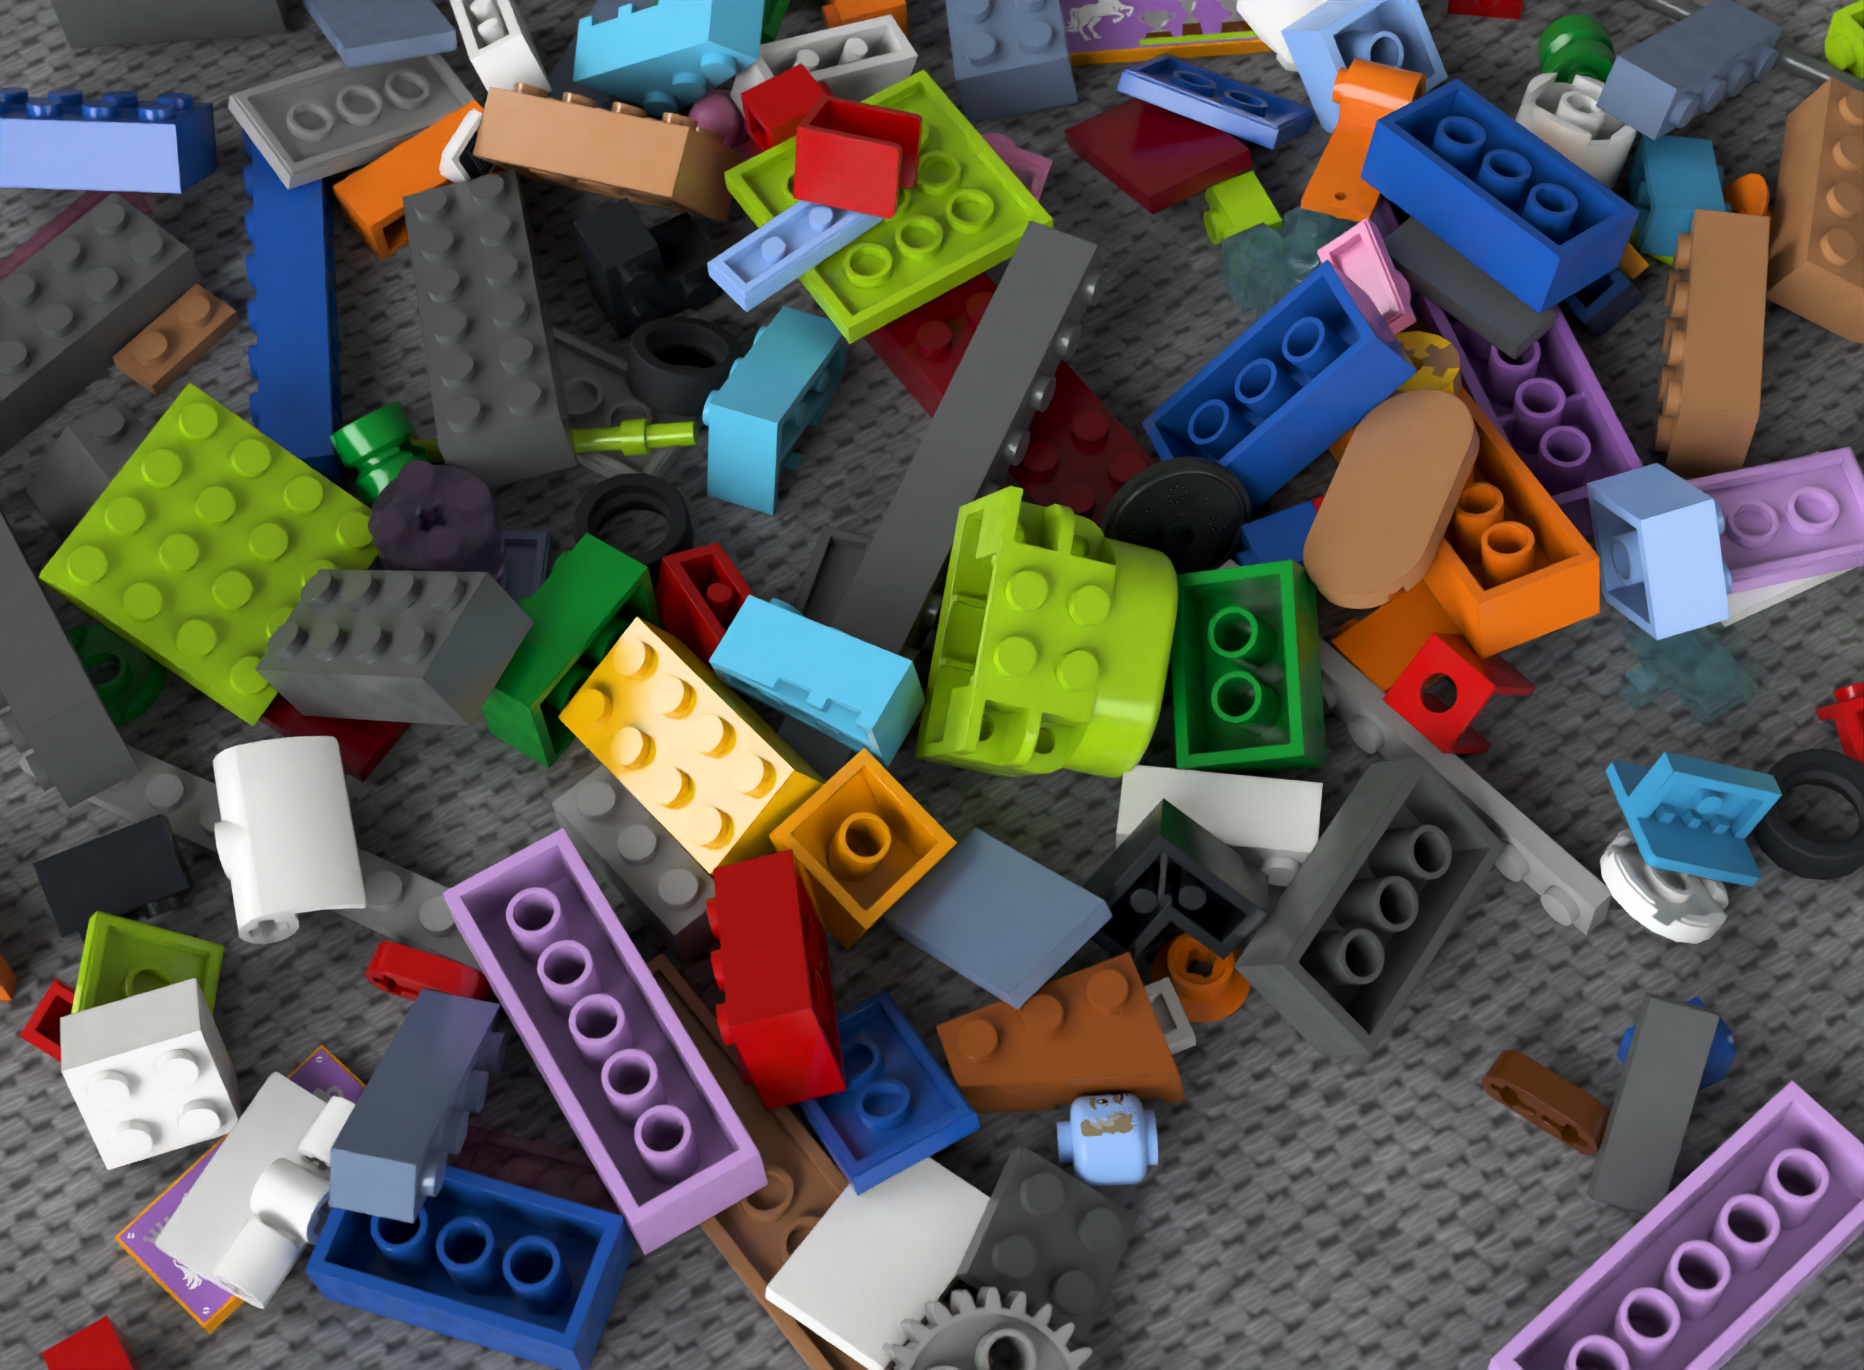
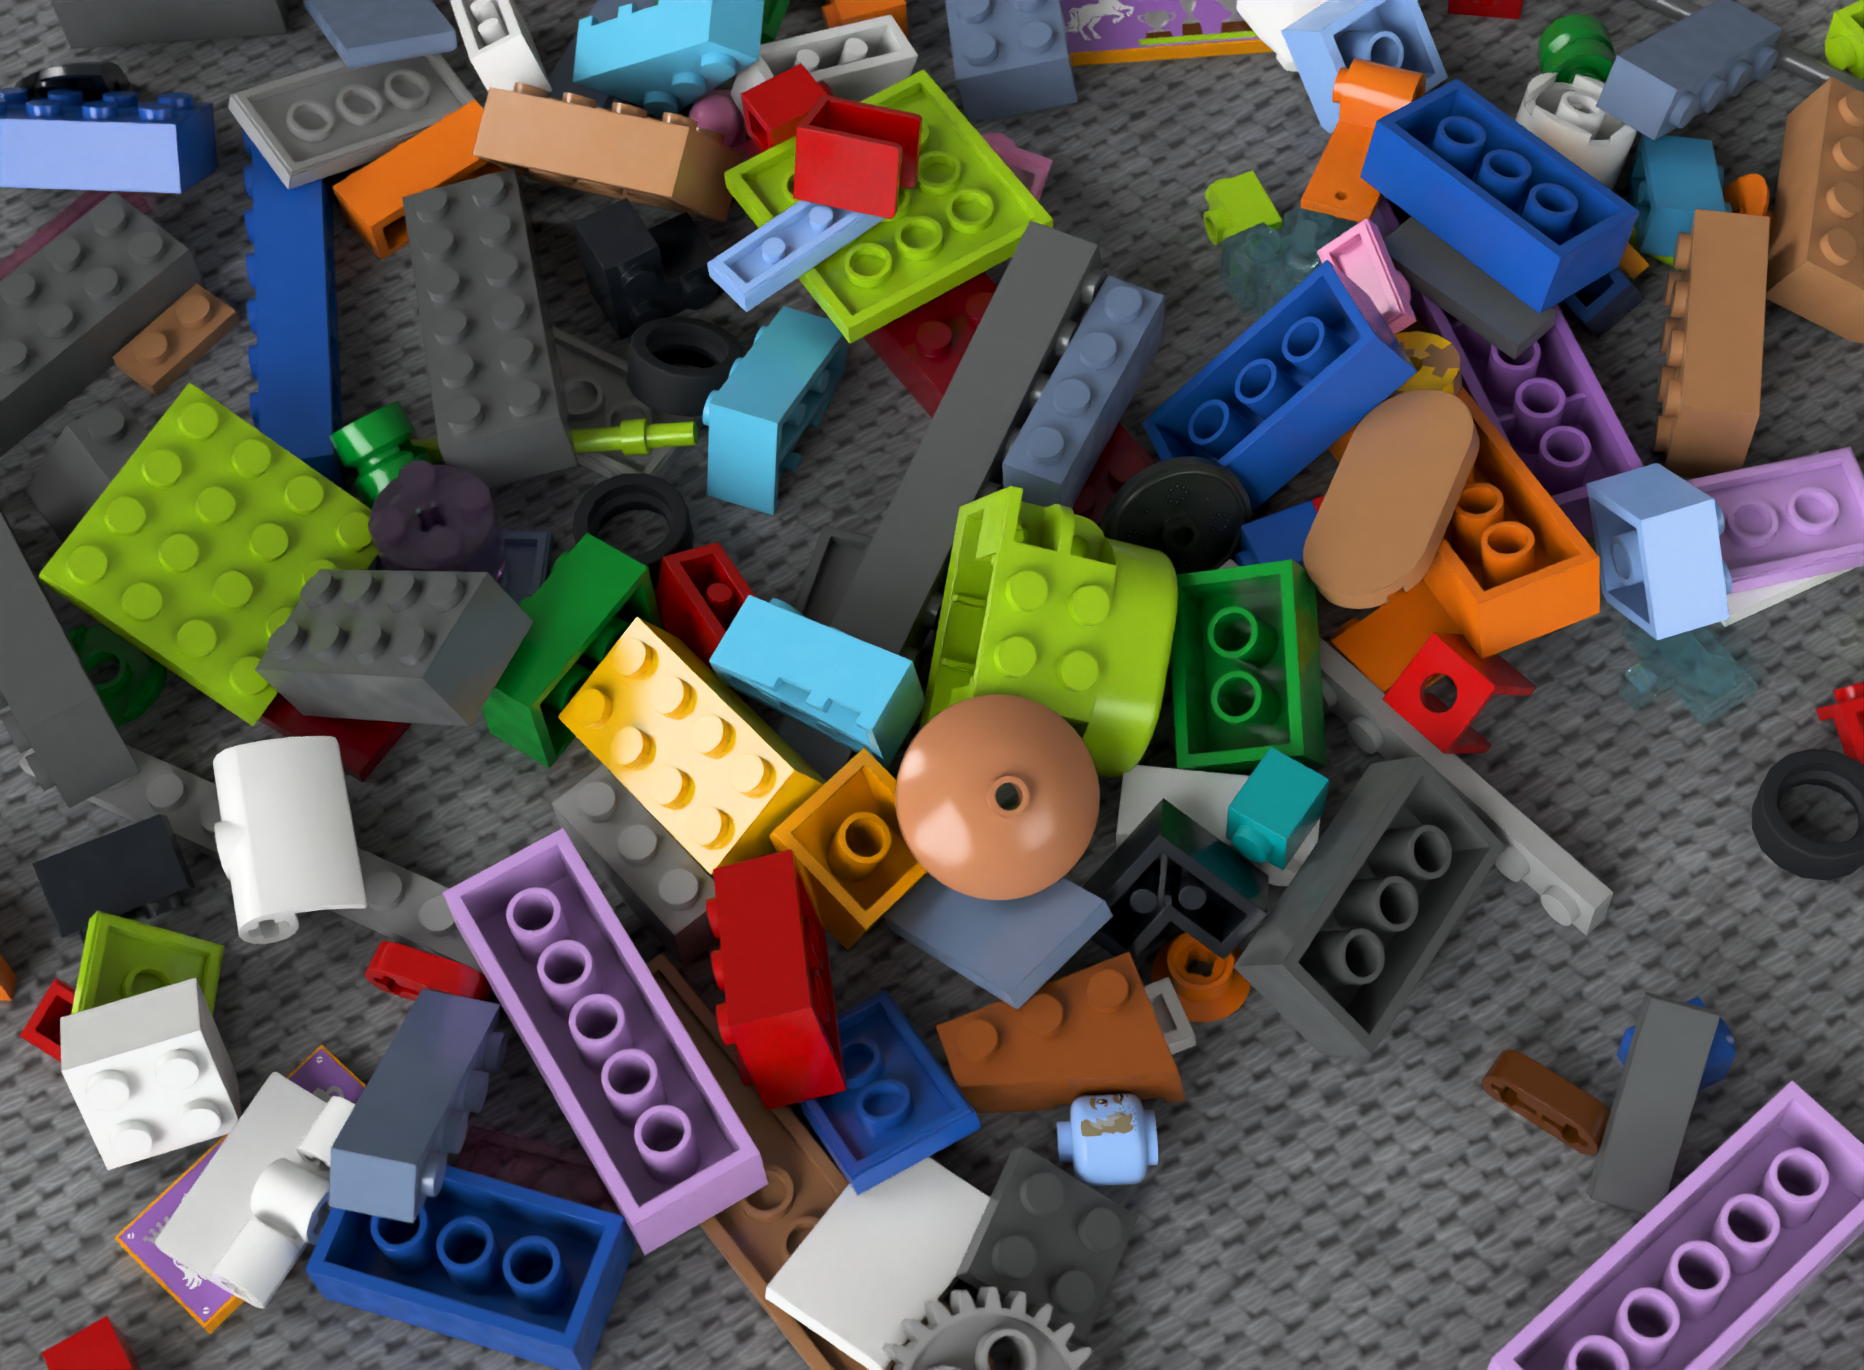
(89, 77): none -> black brick
(457, 158): white slope -> none
(951, 805): none -> nougat dish
(1086, 395): none -> sand blue brick
(1157, 152): dark red tile -> none
(1216, 100): blue tile -> none
(1276, 809): none -> teal brick
(1664, 901): white tile -> none
(1694, 814): dark azure bracket -> none

